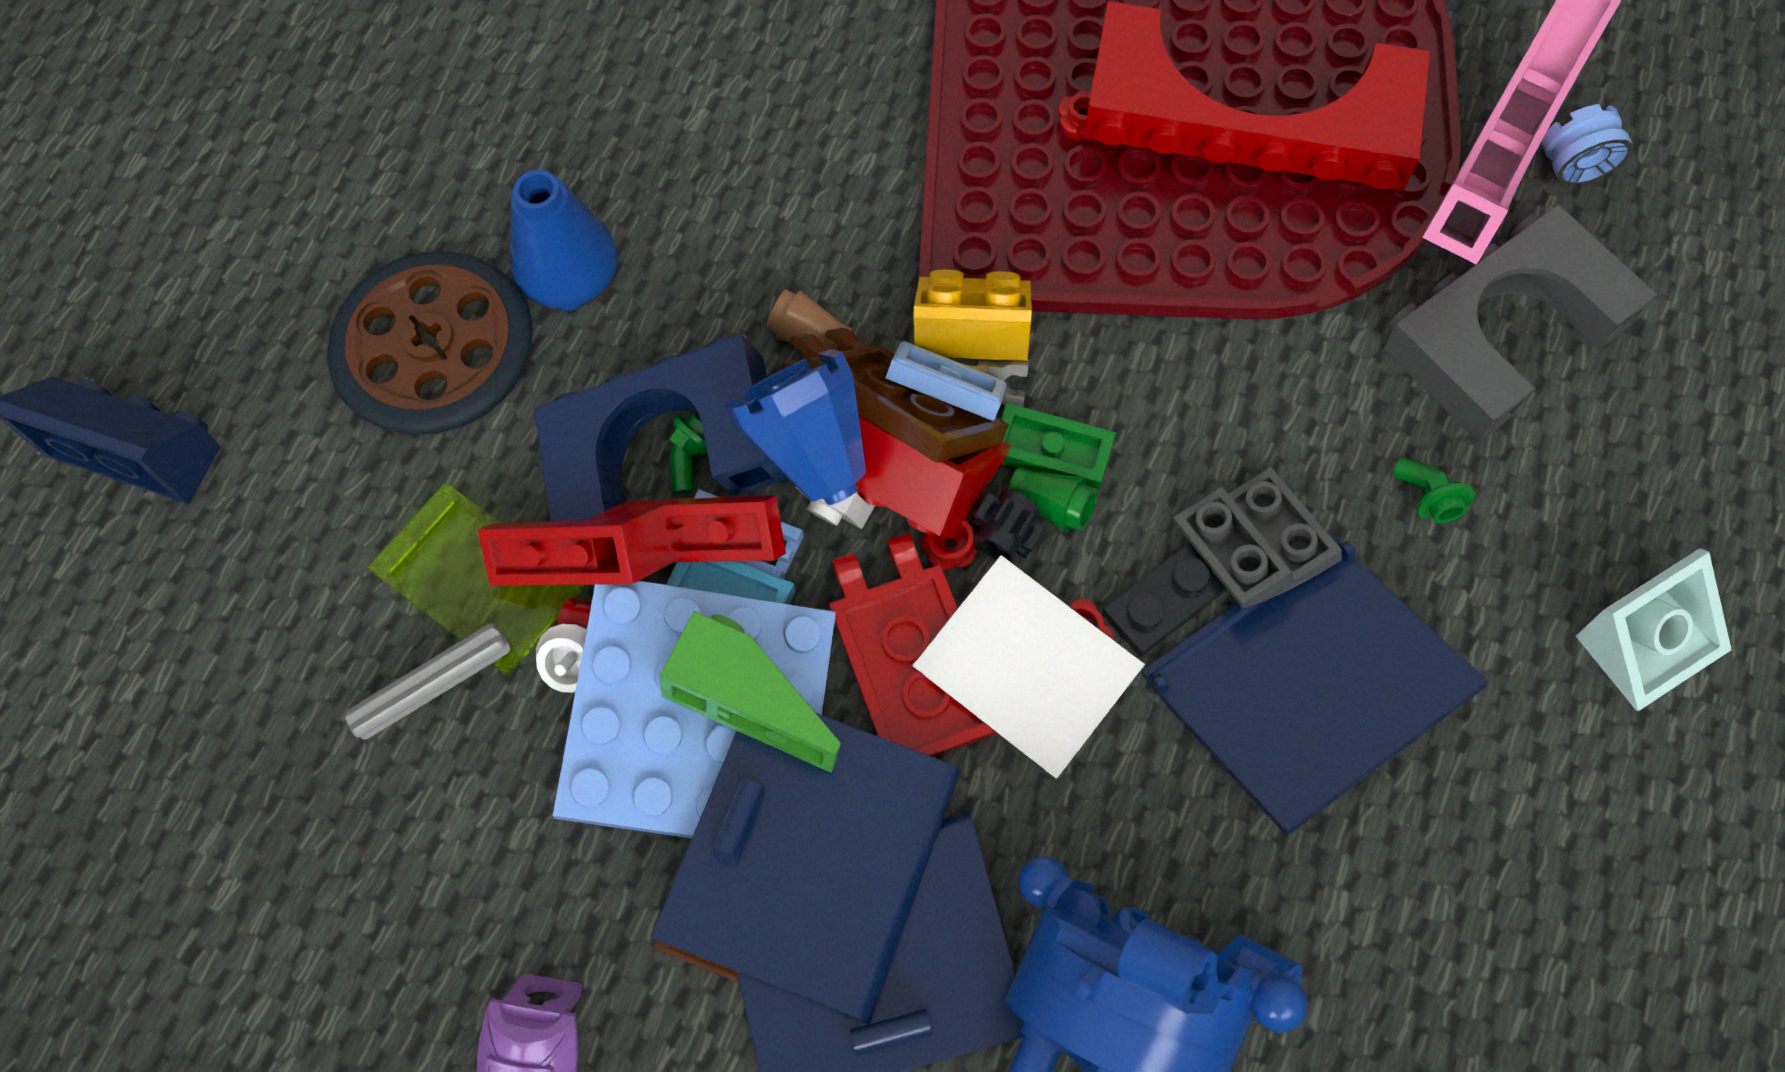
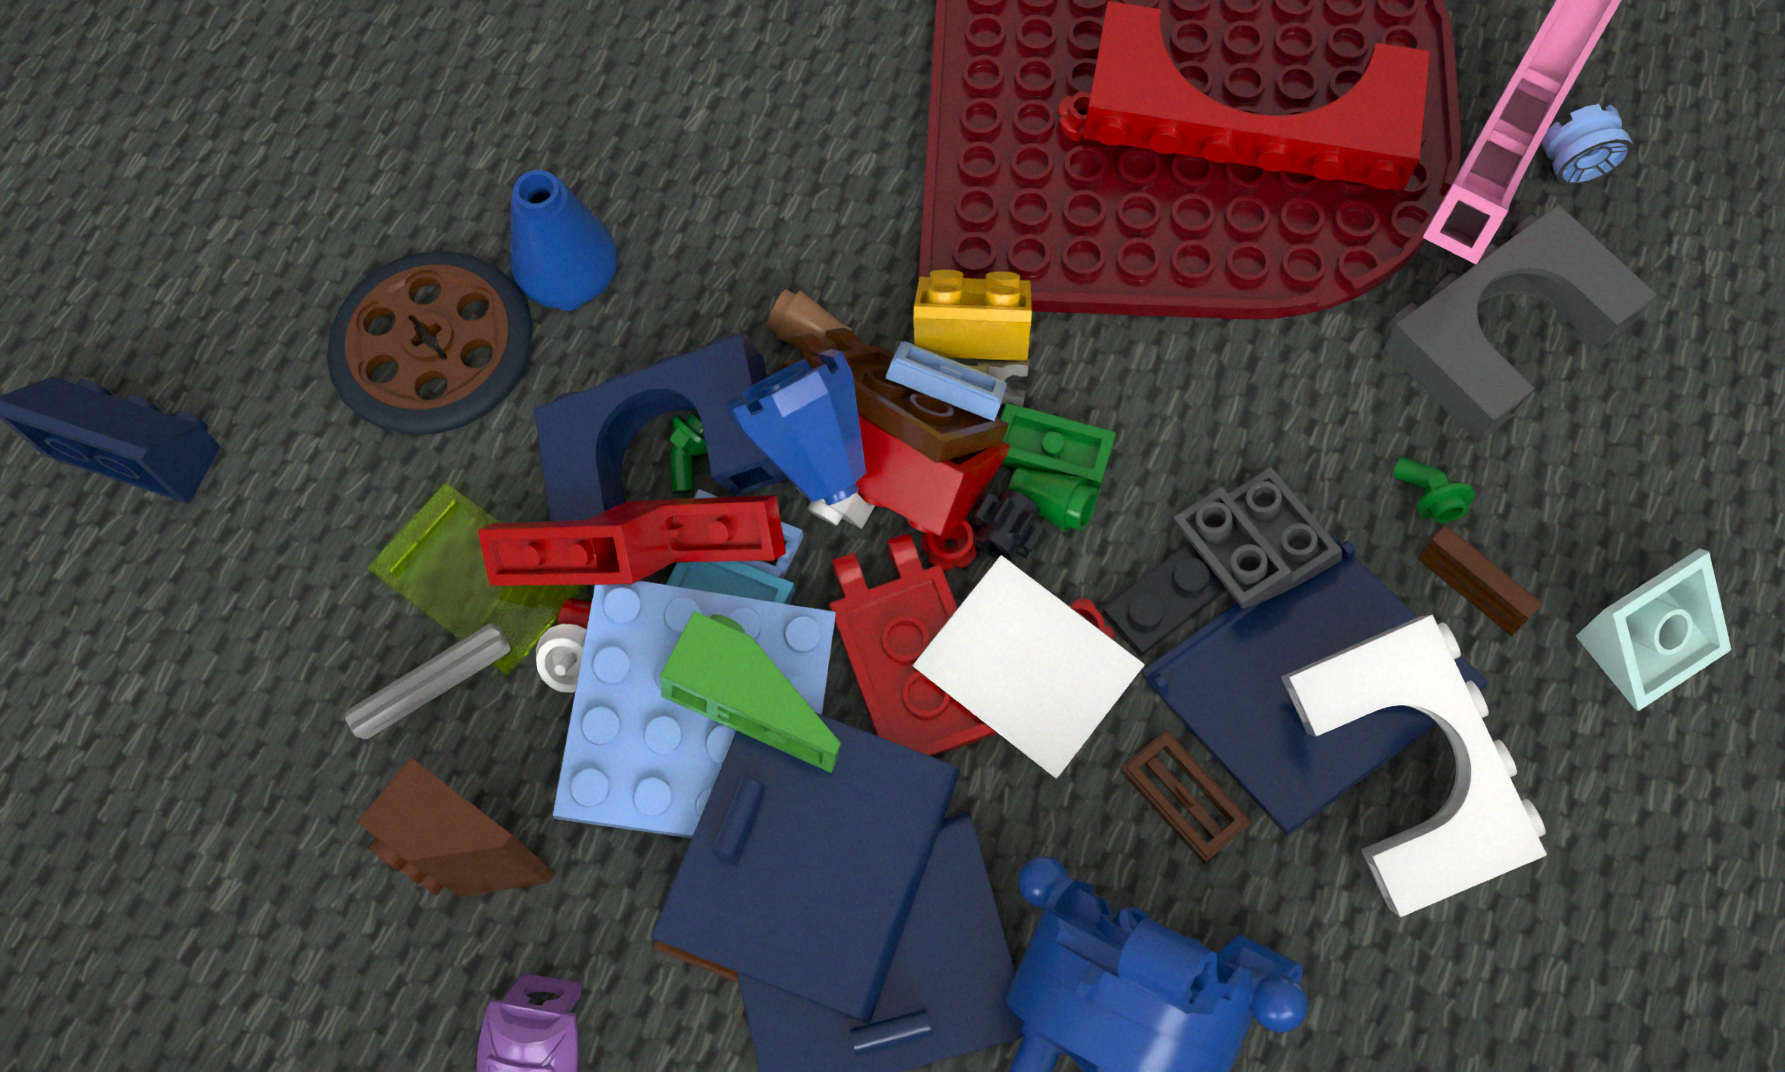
(445, 839): none -> reddish brown slope
(1221, 837): none -> reddish brown tile
(1479, 580): none -> reddish brown tile
(1483, 822): none -> white arch

